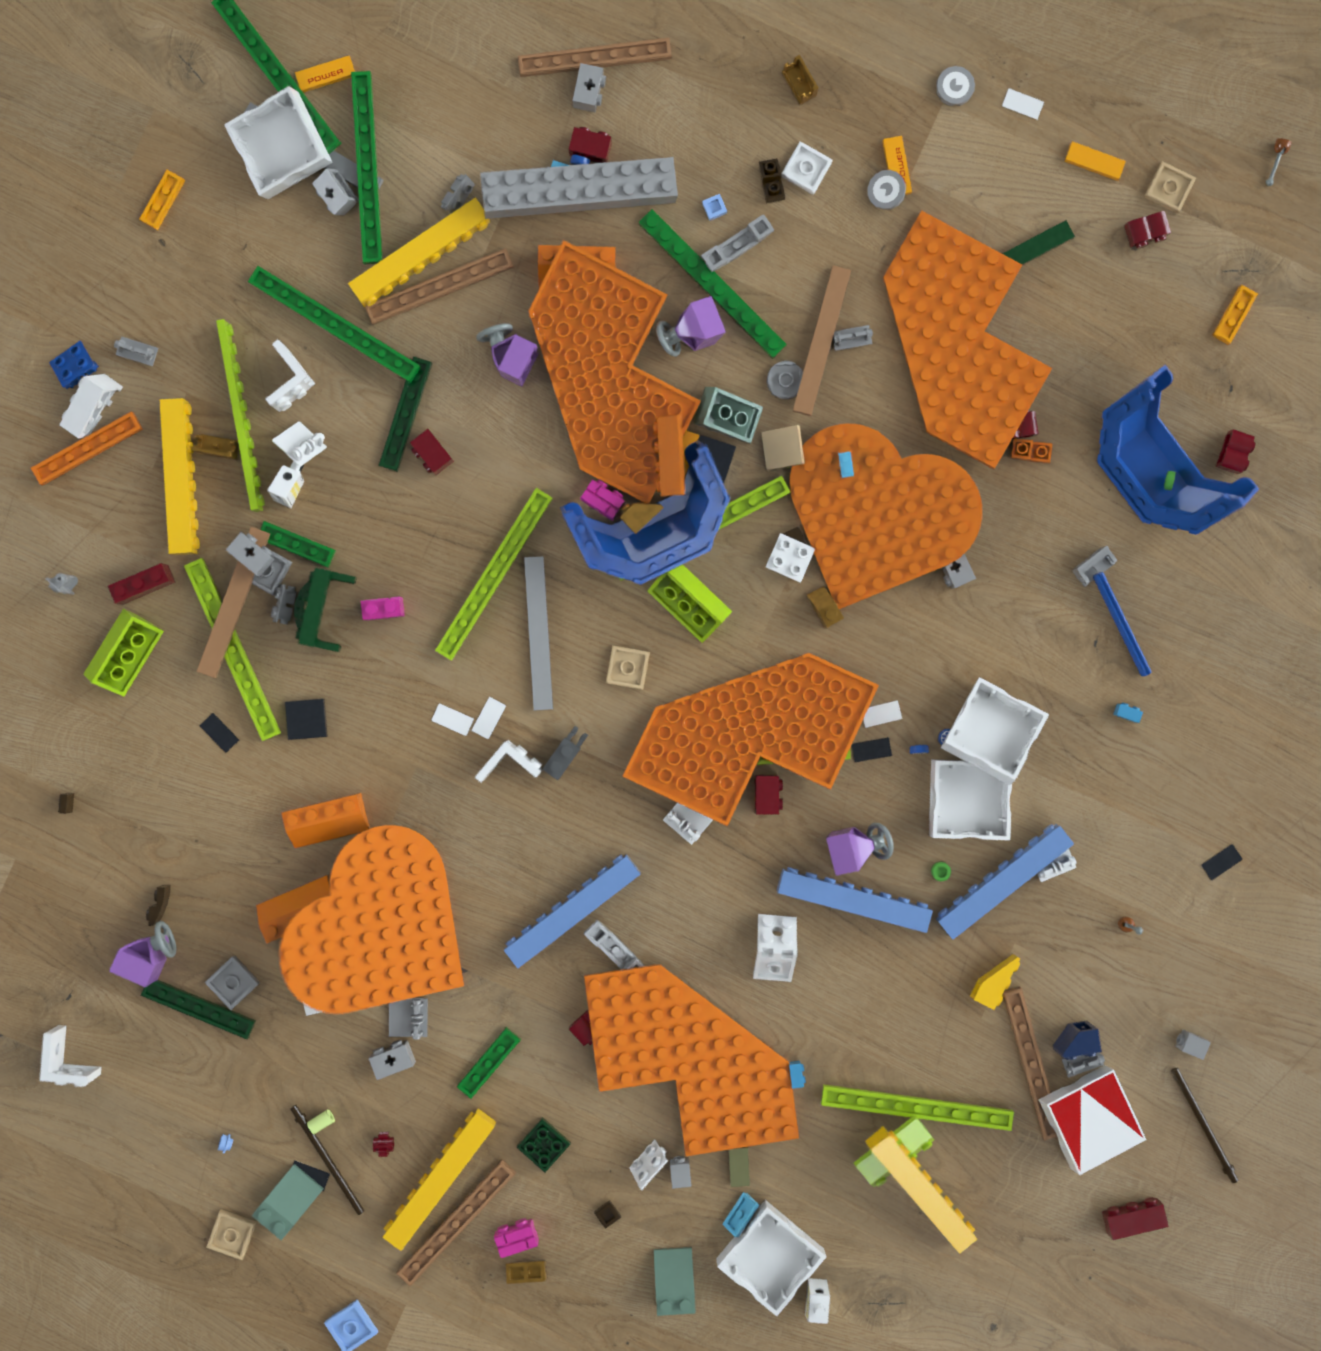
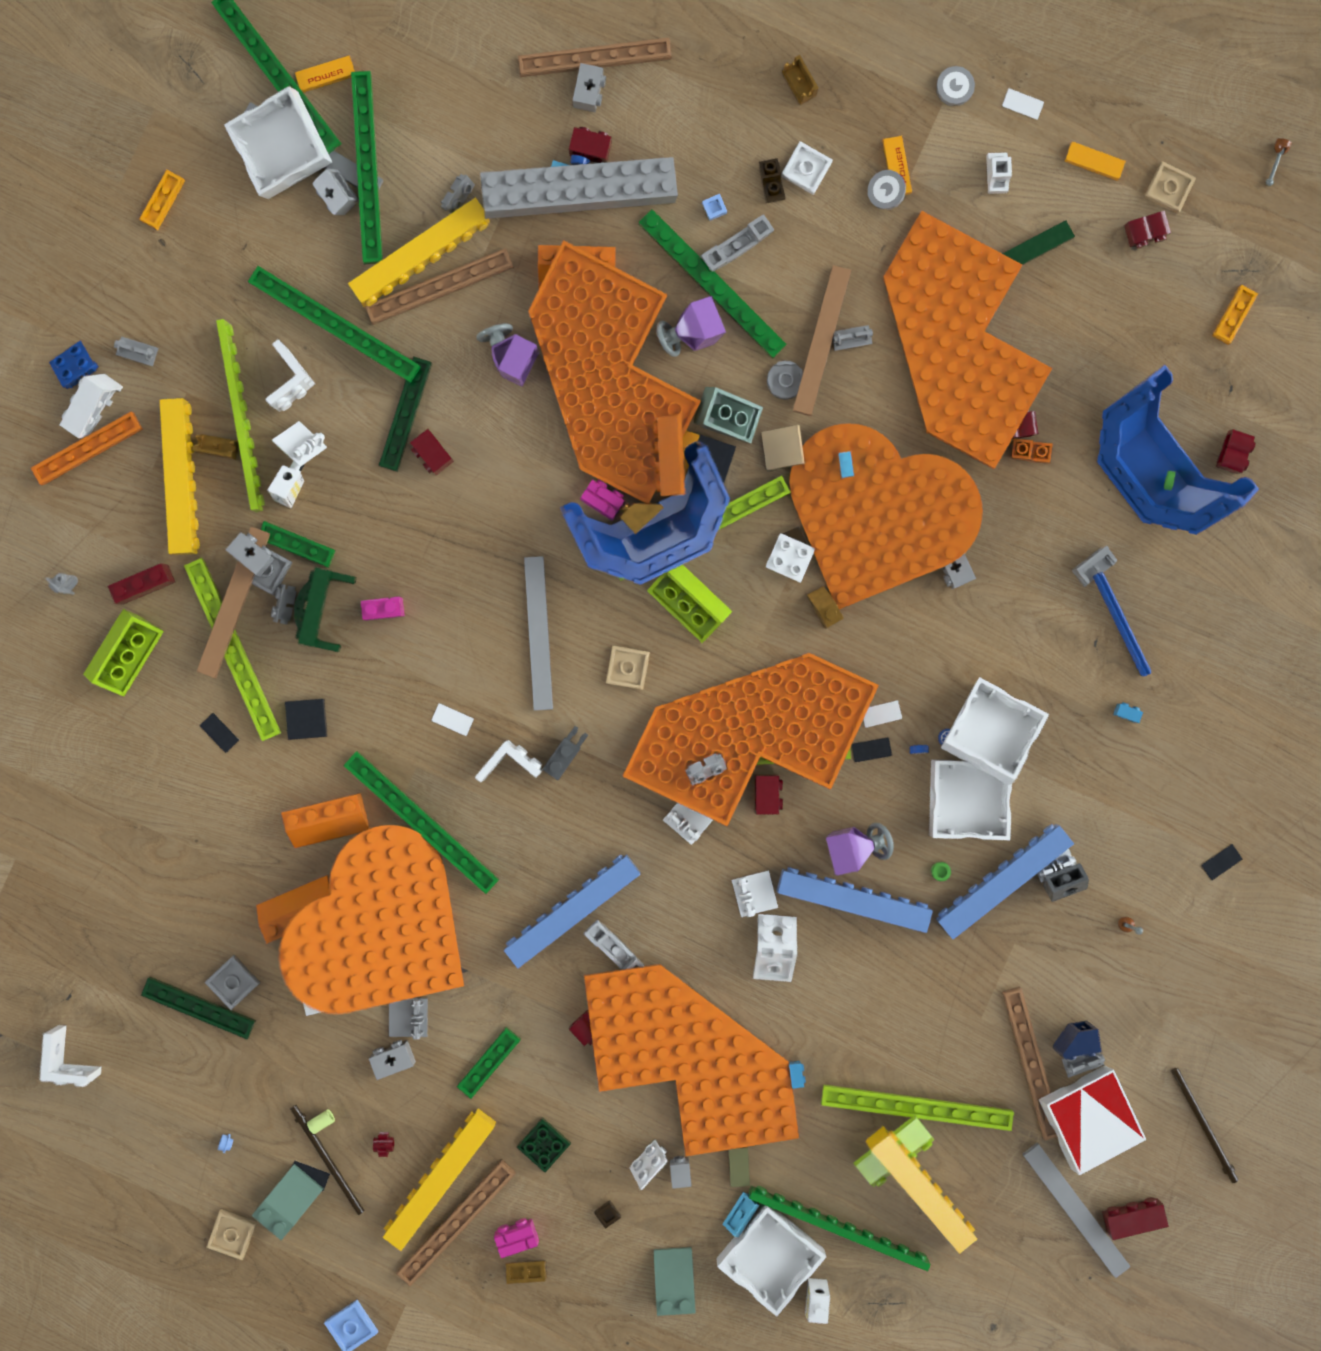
(66, 803): dark brown tile -> none
(145, 957): medium lavender piece -> none
(157, 910): dark brown slope -> none
(421, 822): none -> green plate
(488, 718): white sticker -> none
(494, 574): lime plate -> none
(714, 766): none -> light grey hinge
(754, 893): none -> white hinge
(845, 1230): none -> green plate
(991, 985): yellow slope -> none
(998, 172): none -> white brick
(1066, 882): none -> dark grey brick
(1076, 1210): none -> light grey tile
(1192, 1044): light grey brick -> none

